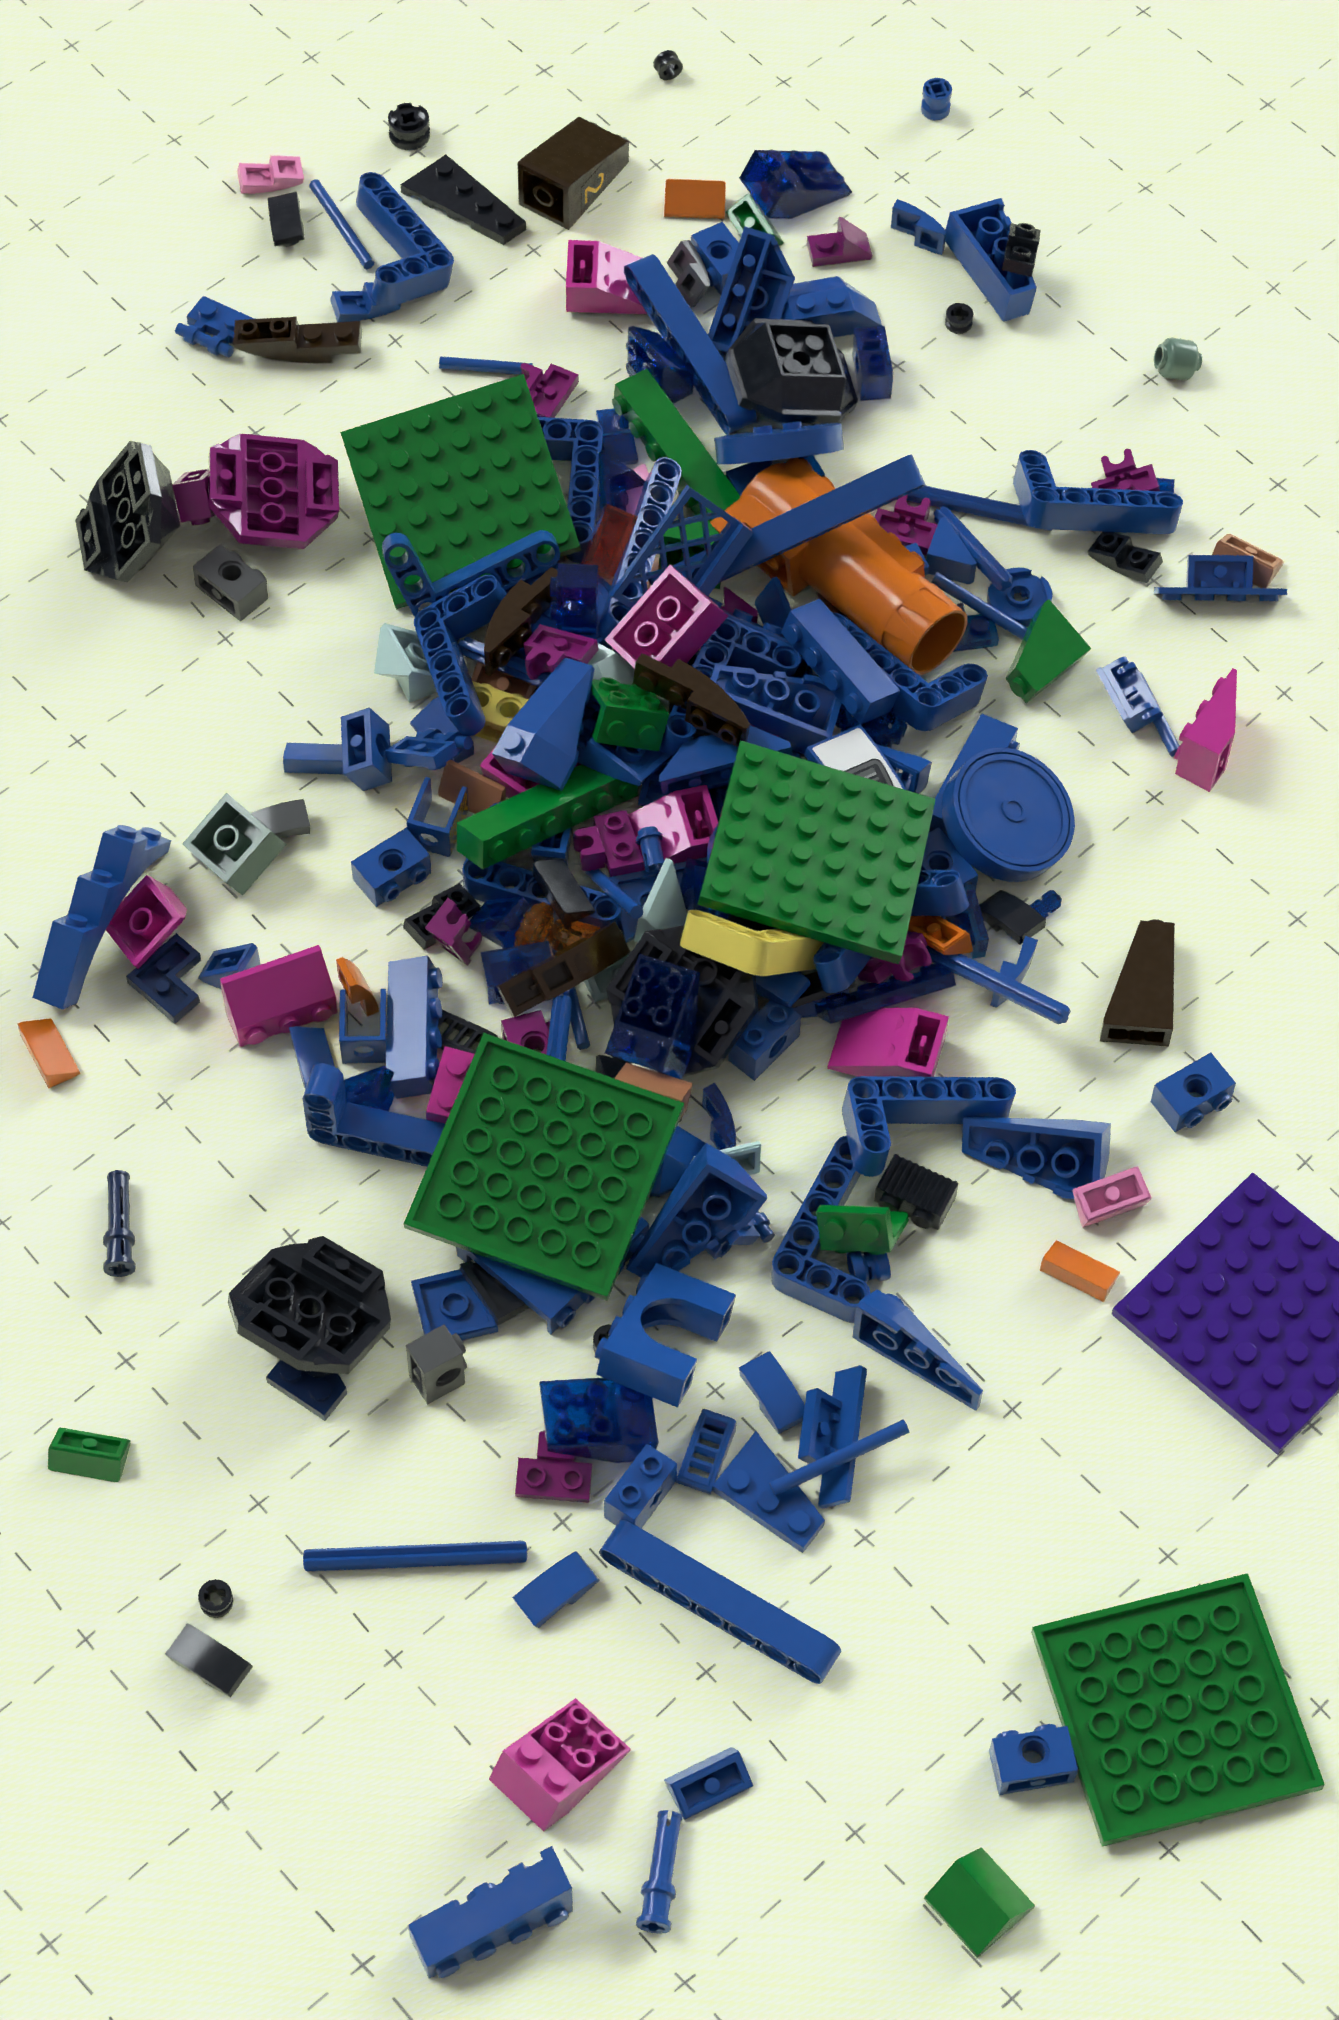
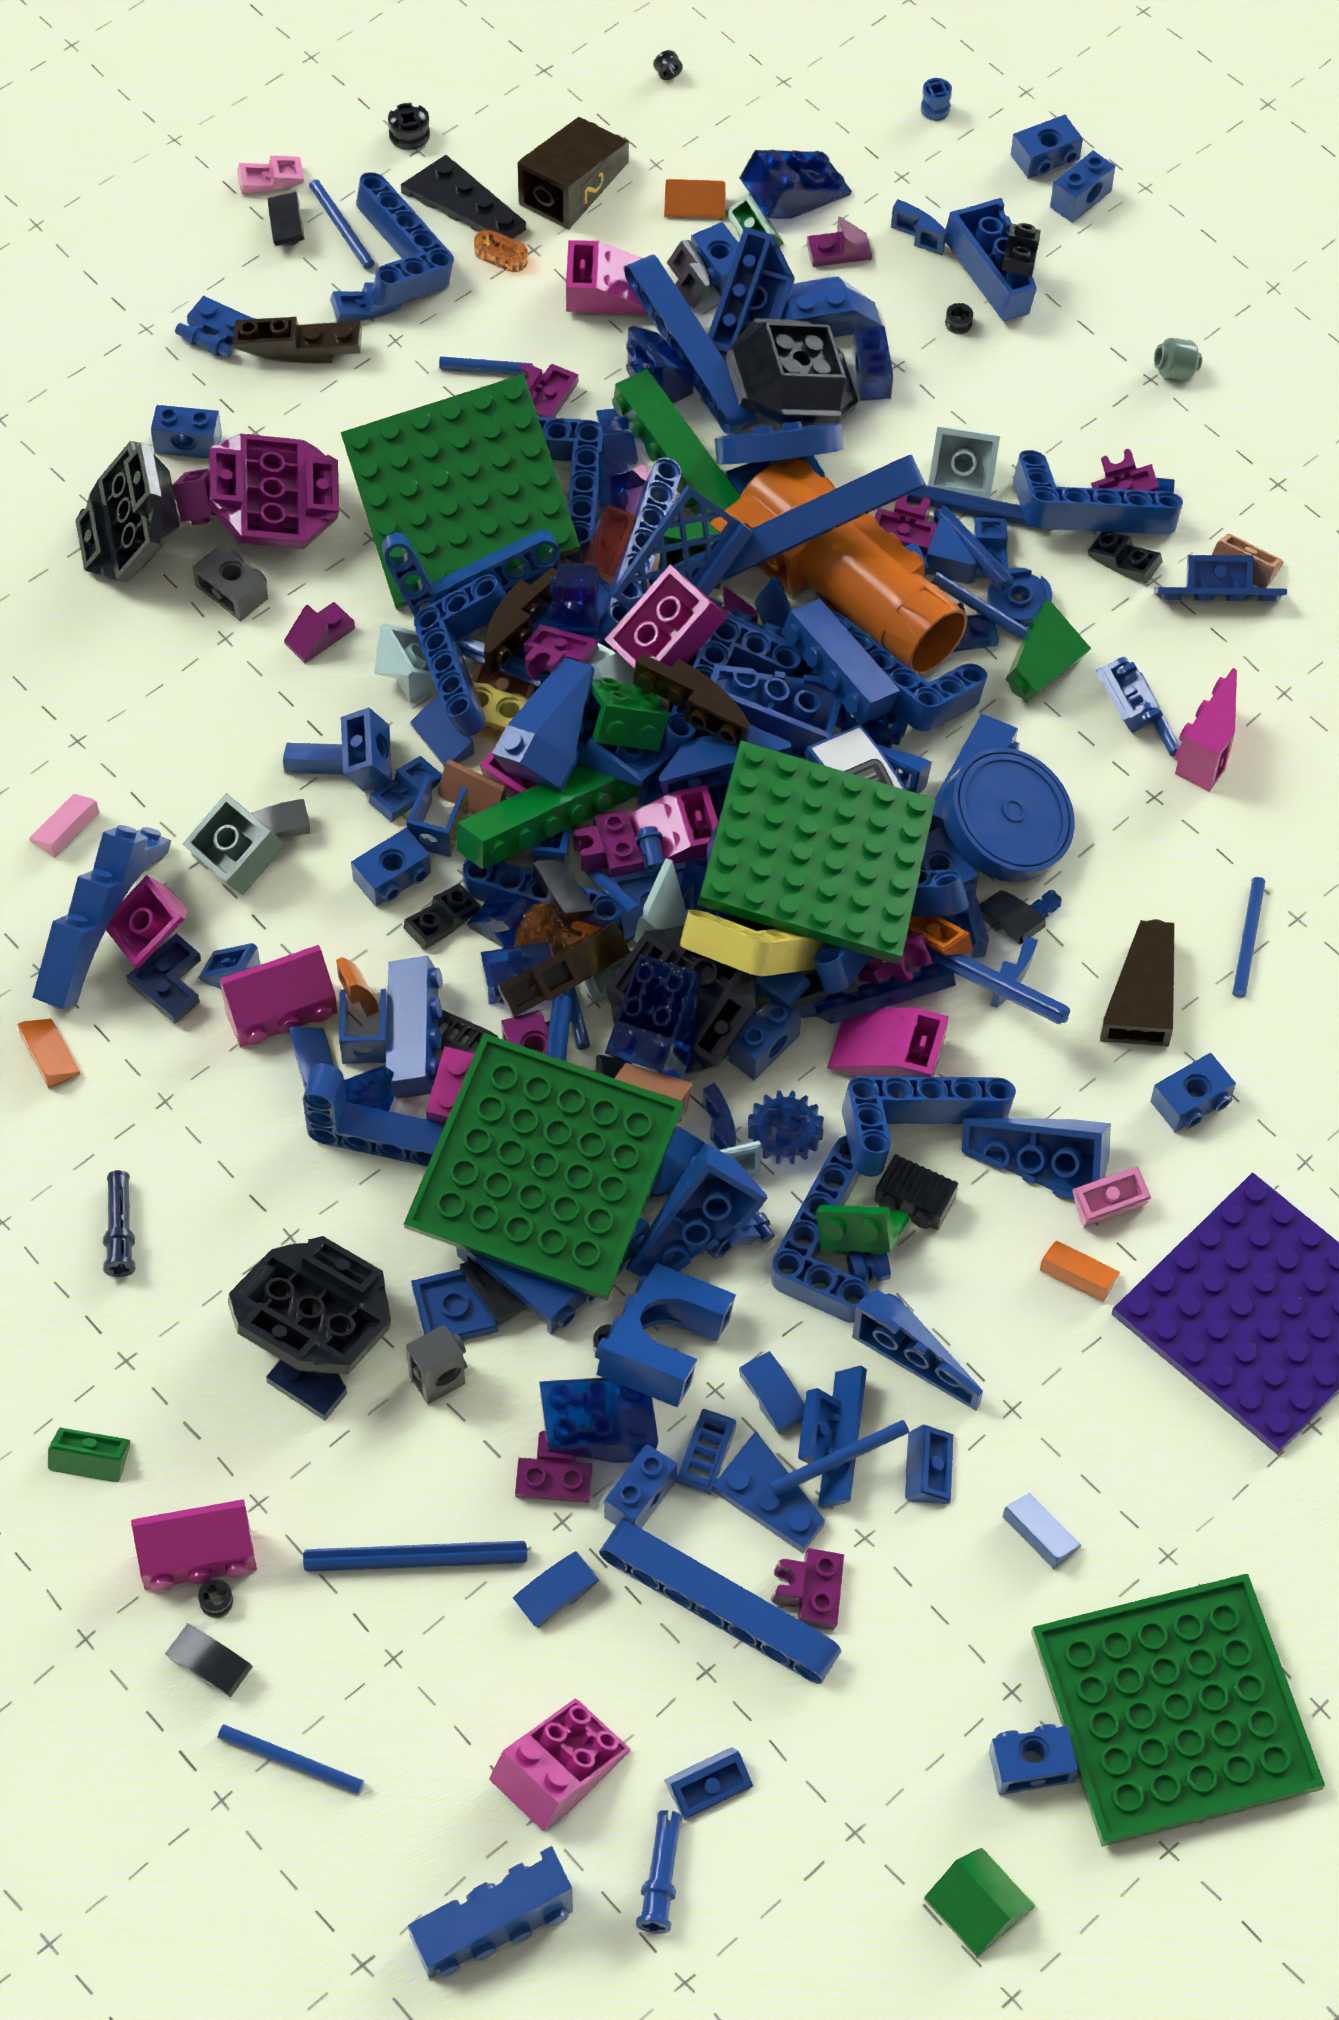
(65, 824): none -> bright pink slope
(185, 431): none -> blue brick
(194, 1545): none -> dark pink slope
(291, 1759): none -> blue bar
(318, 631): none -> magenta slope
(399, 796): none -> blue slope
(428, 749): blue plate -> none
(448, 929): magenta hinge -> none
(500, 251): none -> clear orange beam
(802, 1123): none -> clear blue gear
(812, 1586): none -> magenta plate
(929, 1465): none -> blue slope
(964, 460): none -> light aqua slope
(994, 537): none -> blue slope
(1040, 1530): none -> slope
(1046, 146): none -> blue brick
(1082, 186): none -> blue brick
(1249, 937): none -> blue bar

